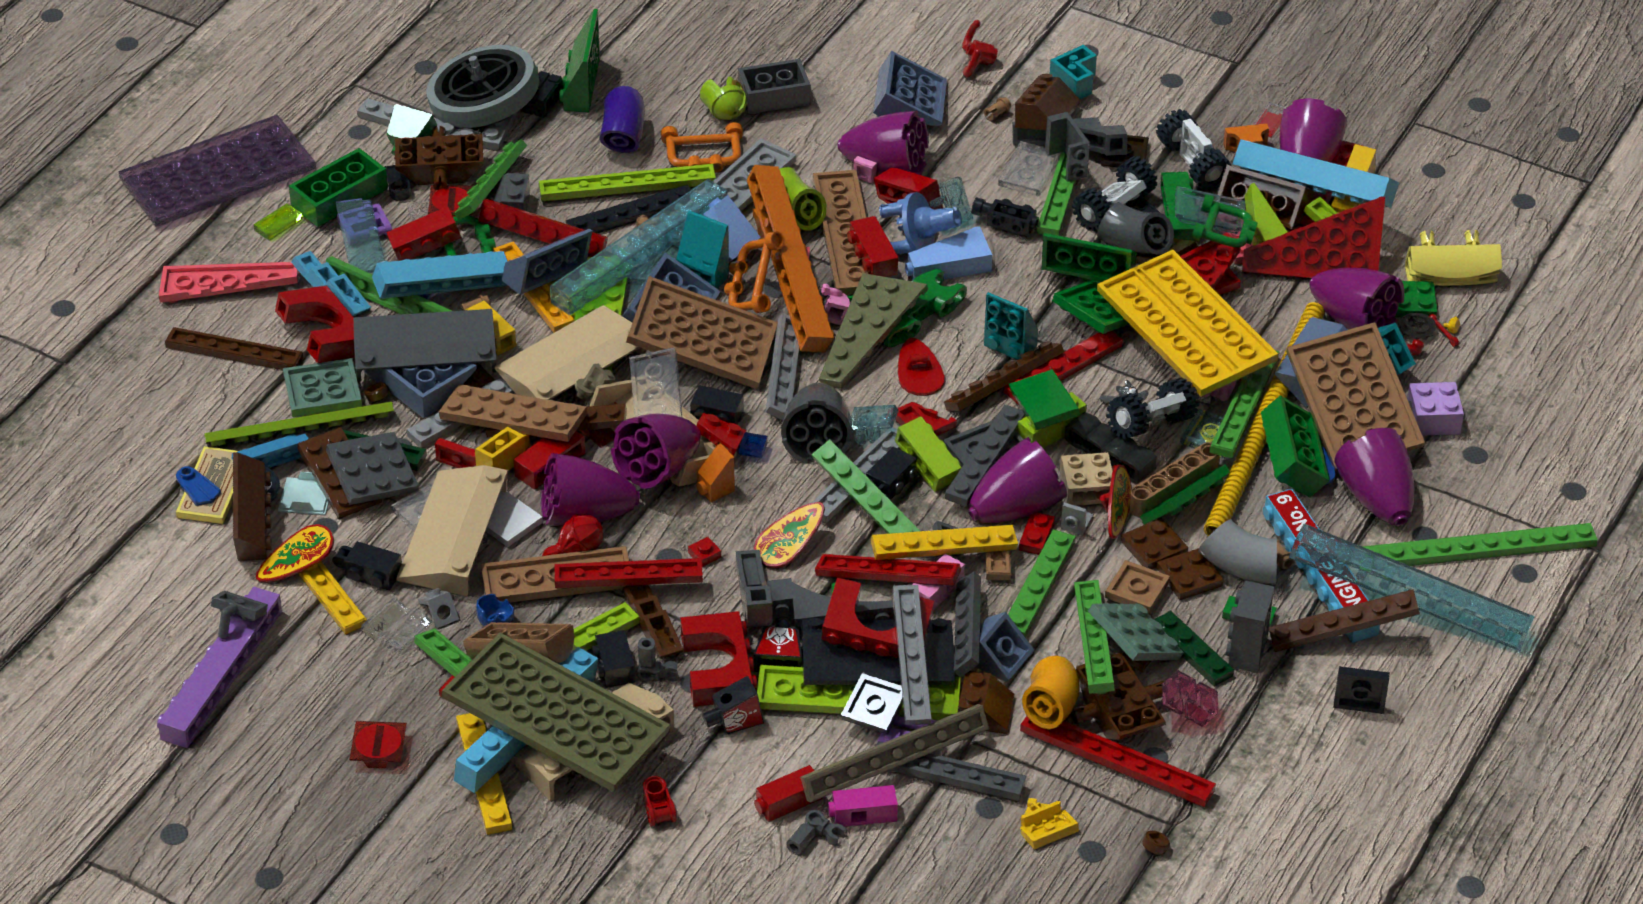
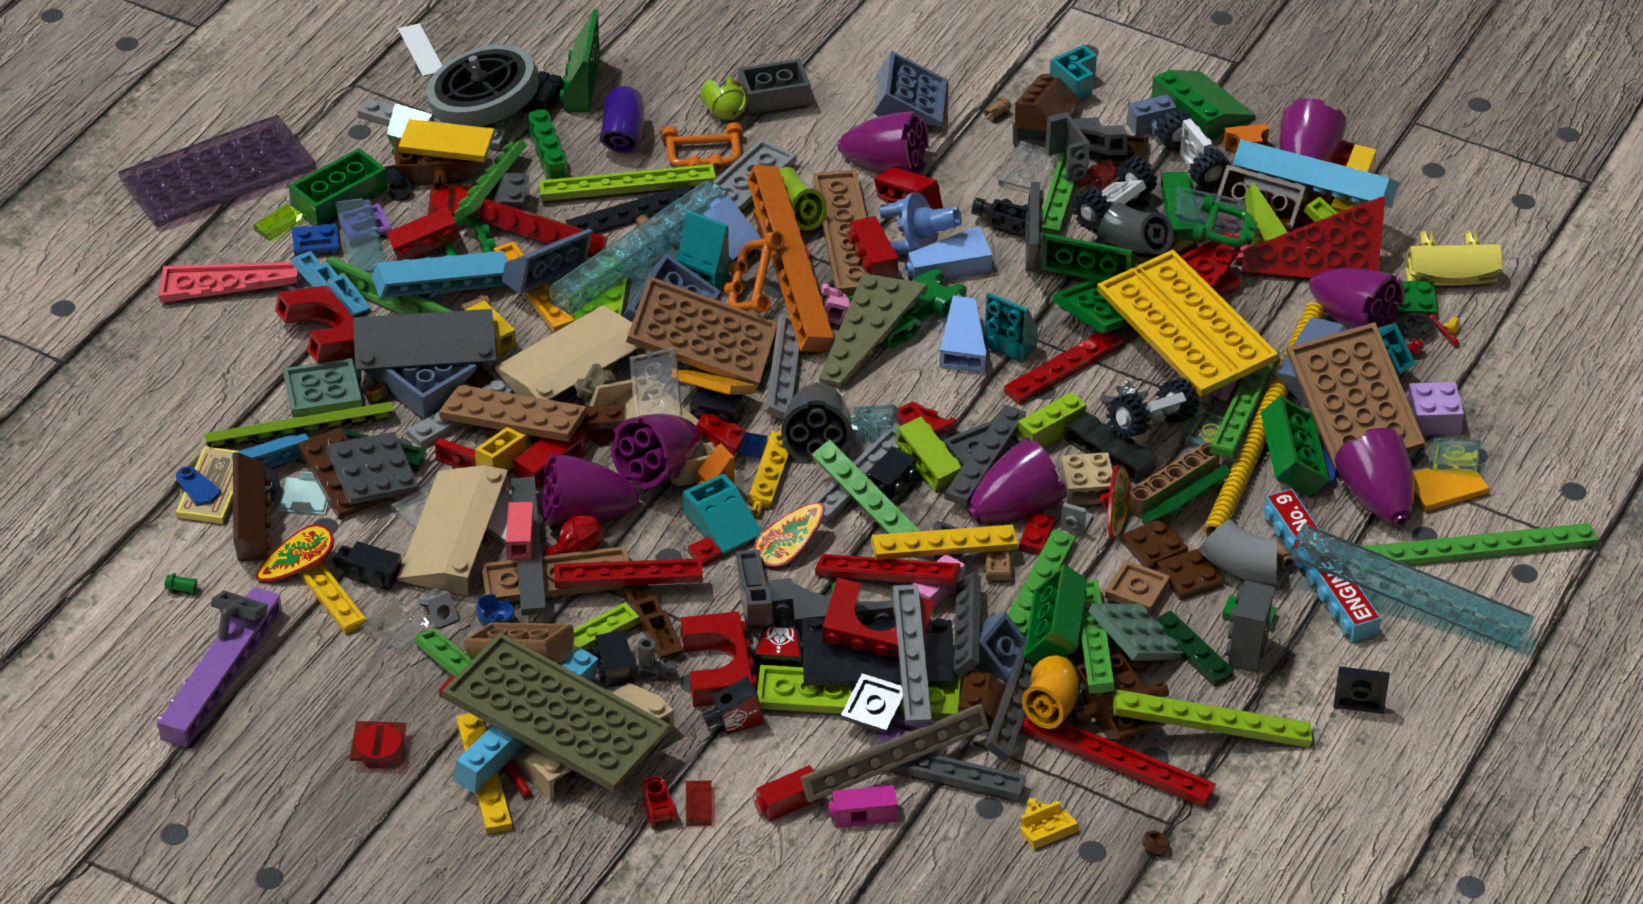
(181, 584): none -> green pin
(233, 349): reddish brown tile -> none
(315, 239): none -> blue plate
(420, 49): none -> white sticker
(446, 140): none -> yellow tile
(517, 779): none -> red bar
(520, 530): none -> coral brick
(530, 570): none -> dark grey tile
(547, 145): none -> green brick
(699, 803): none -> clear red tile
(715, 382): none -> light orange tile
(721, 513): none -> teal slope
(768, 474): none -> yellow plate
(814, 825): dark grey bar -> none
(865, 169): bright pink tile -> none
(919, 369): red shield -> none
(952, 196): clear light blue hinge -> none
(963, 337): none -> light blue slope
(977, 51): red piece -> none
(997, 379): reddish brown plate -> none
(1010, 711): none -> dark grey plate
(1034, 224): none -> dark grey plate
(1044, 399): green tile -> none
(1056, 616): none -> green brick
(1099, 174): none -> clear red piece
(1146, 114): none -> sand blue brick
(1199, 701): clear pink piece -> none
(1202, 99): none -> green slope
(1212, 718): none -> lime plate
(1271, 116): clear tile -> none
(1344, 620): reddish brown plate -> none
(1445, 487): none -> light orange tile
(1455, 454): none -> clear light blue tile

